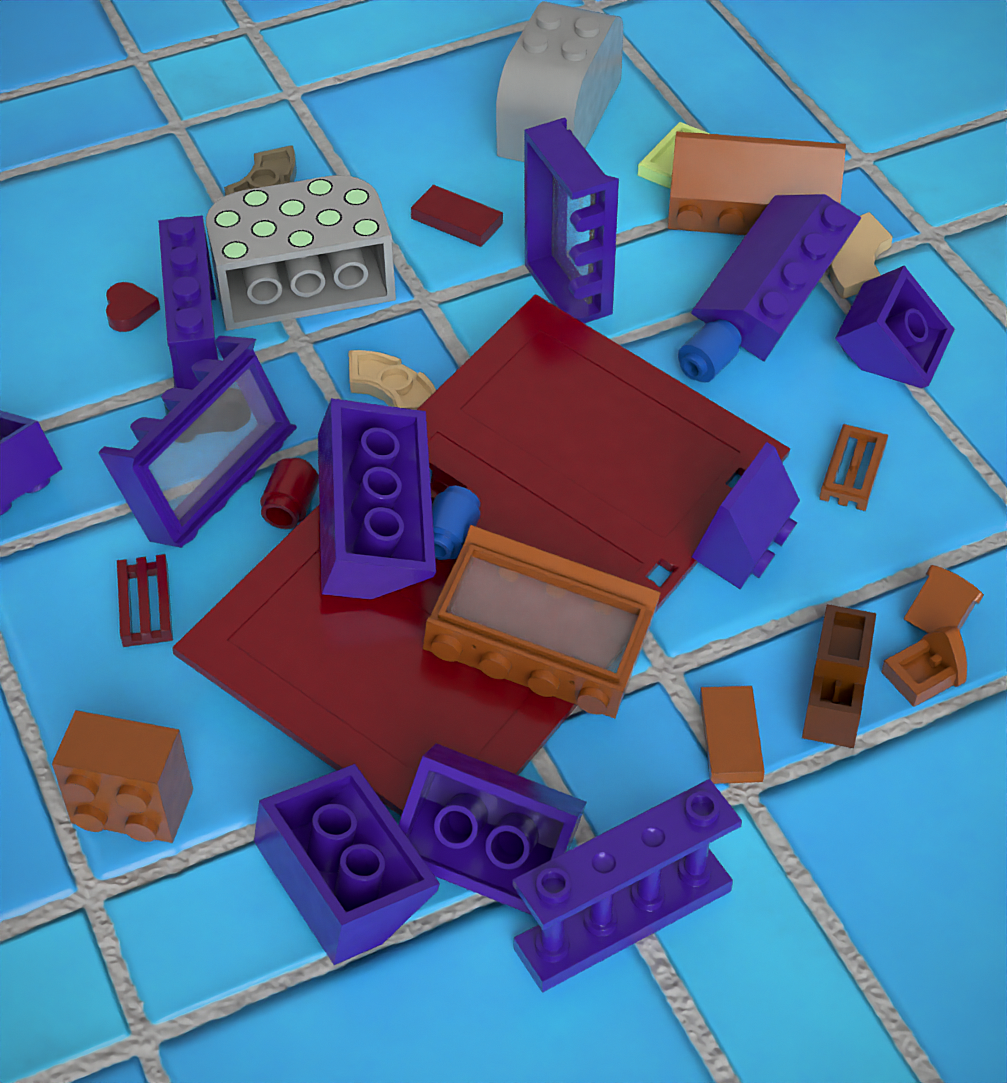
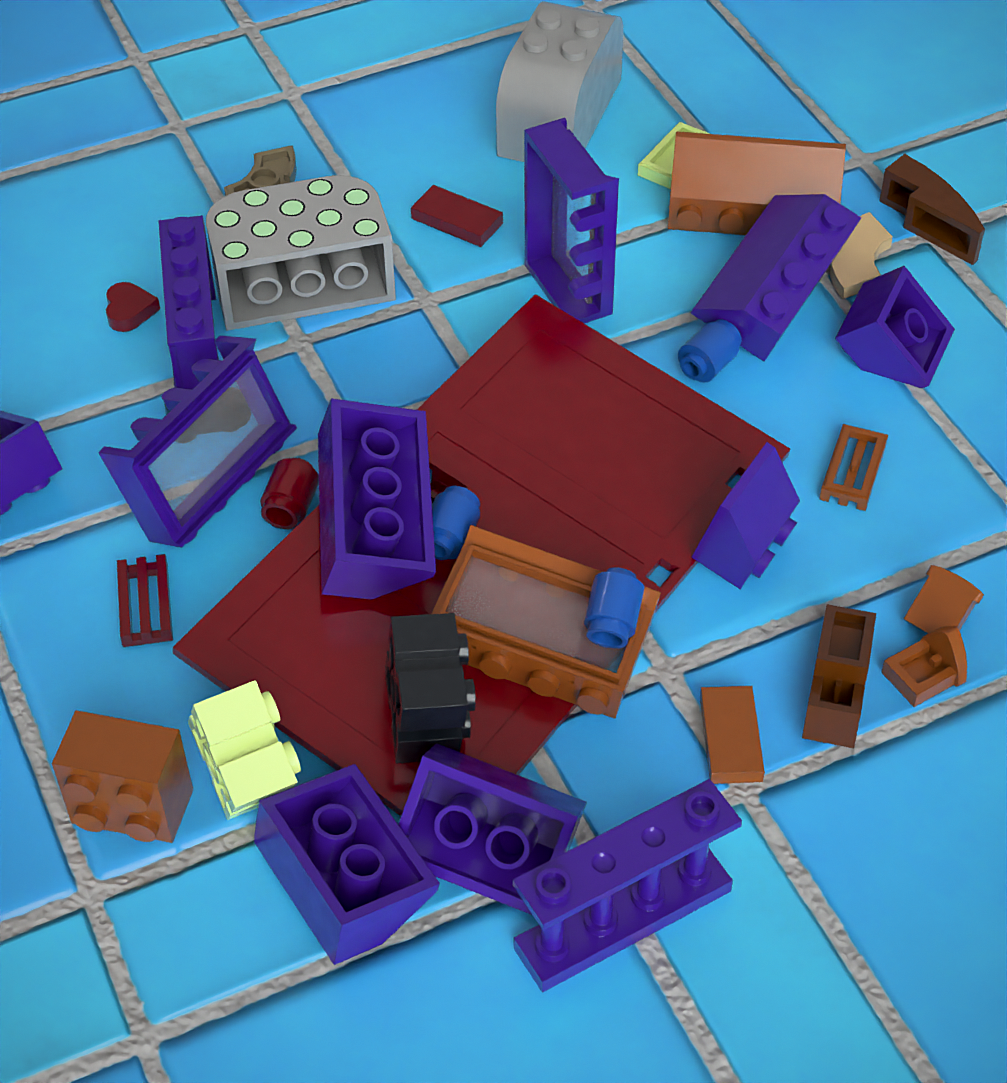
(242, 747): none -> yellowish green brick
(388, 379): tan tile -> none
(427, 685): none -> black brick
(613, 607): none -> blue brick
(932, 208): none -> reddish brown slope

